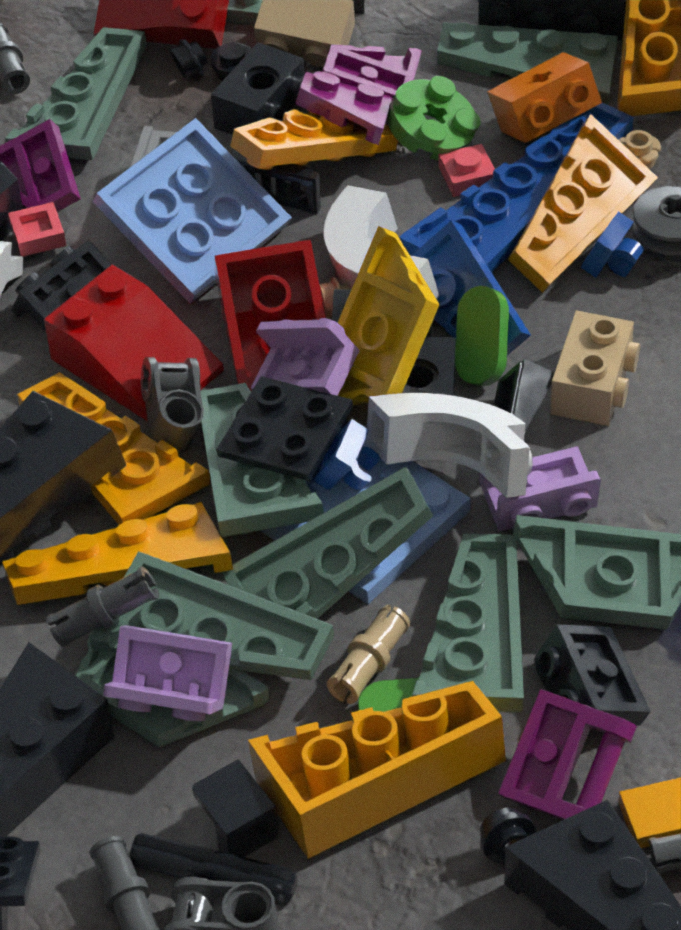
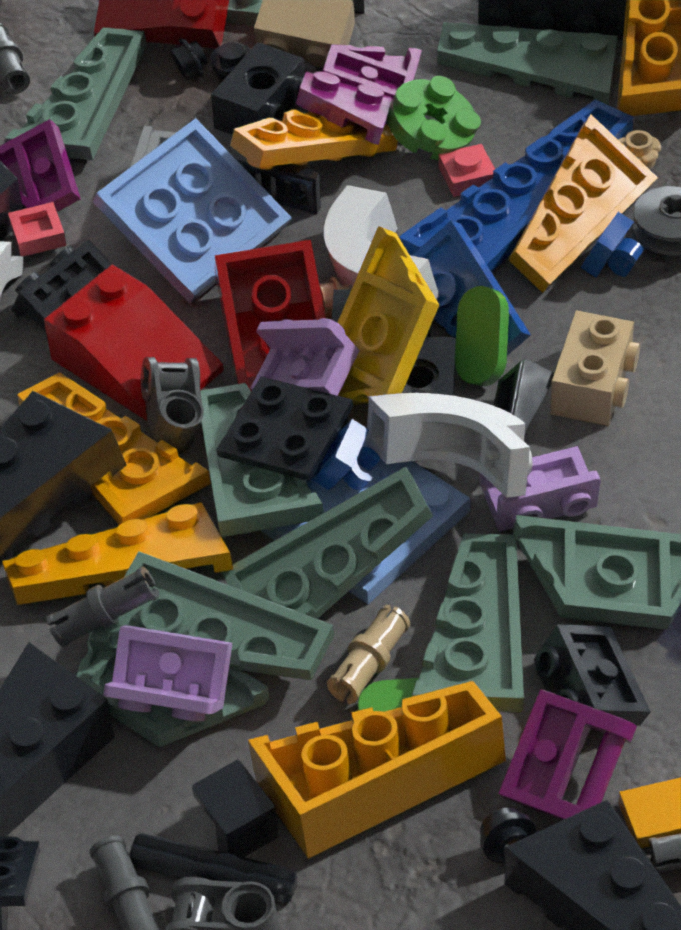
(544, 97): orange brick -> none

